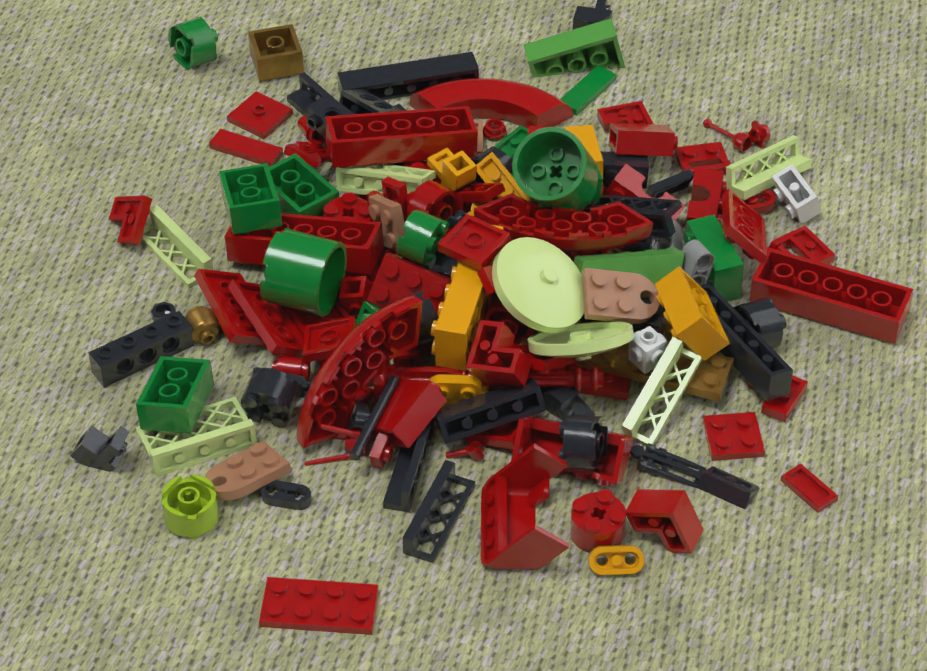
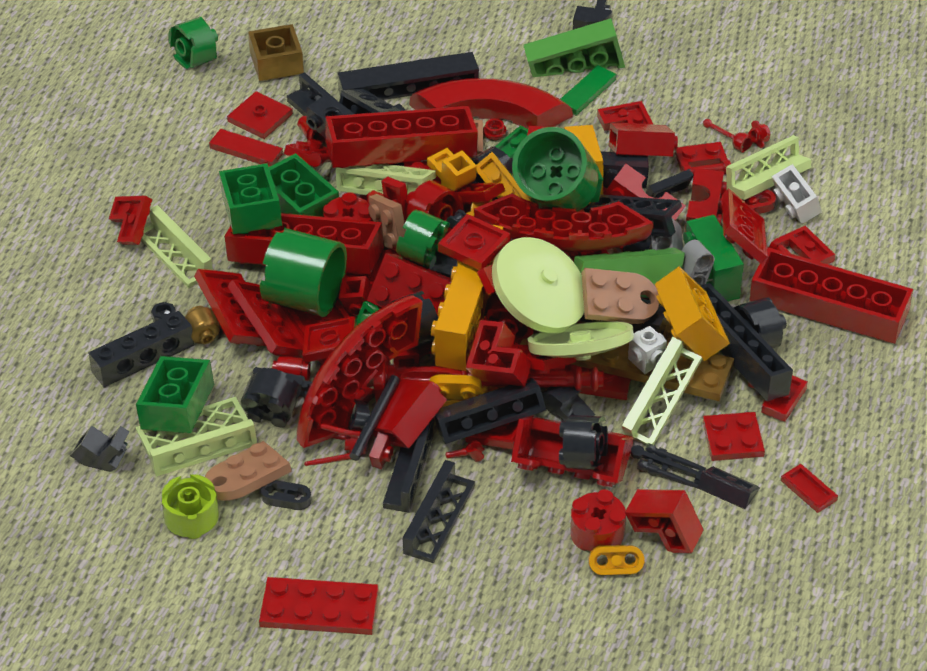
(508, 513): red windscreen -> none

